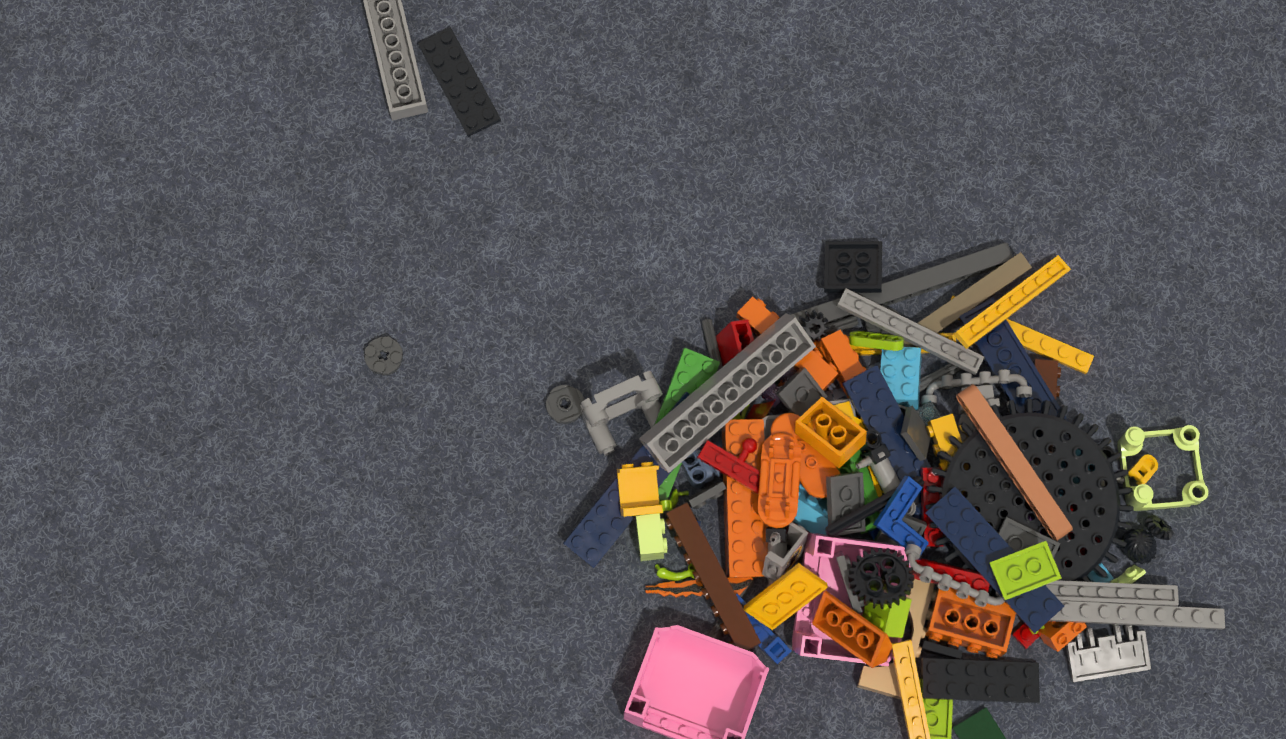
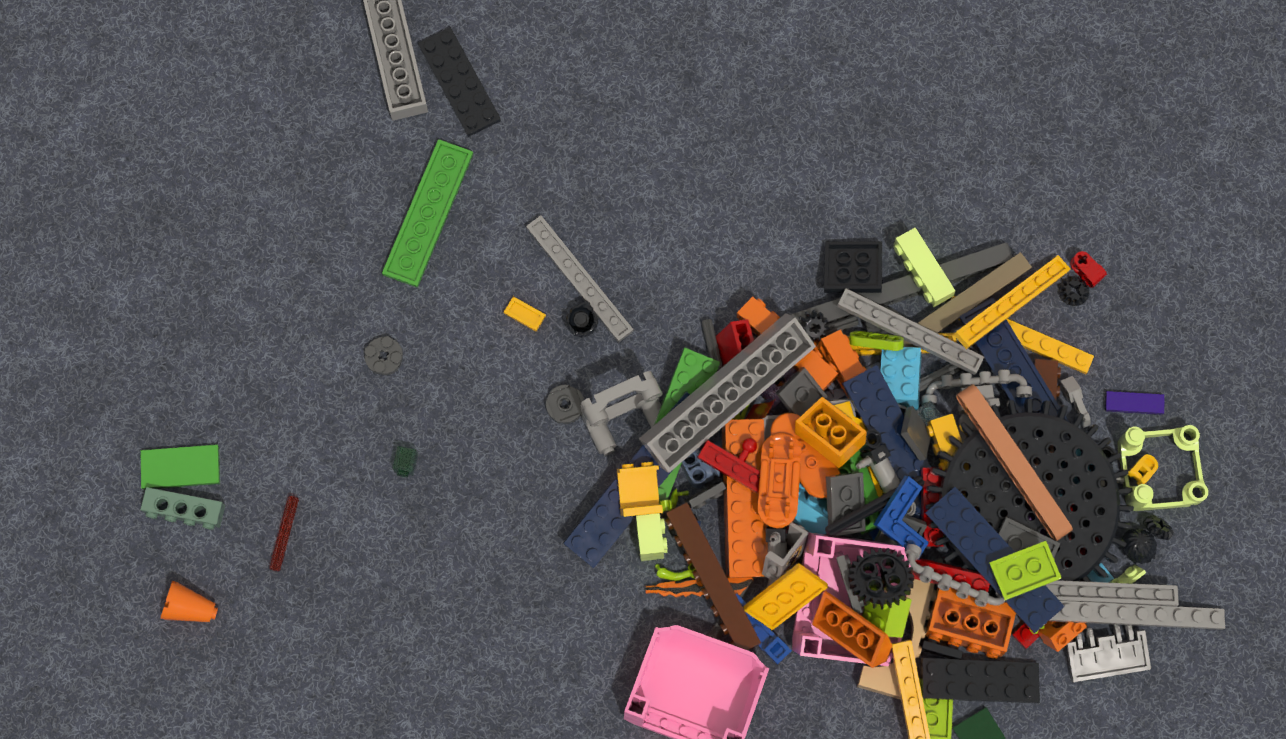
(154, 498): none -> sand green brick
(180, 467): none -> bright green tile
(187, 605): none -> orange cone
(284, 533): none -> clear red axle
(405, 461): none -> clear green brick
(427, 213): none -> bright green plate
(524, 314): none -> yellow tile
(579, 278): none -> light grey plate
(585, 318): none -> black hair
(924, 267): none -> yellowish green brick
(1073, 393): none -> light grey piece
(1074, 299): none -> black gear
(1088, 270): none -> red piece
(1134, 402): none -> dark purple tile

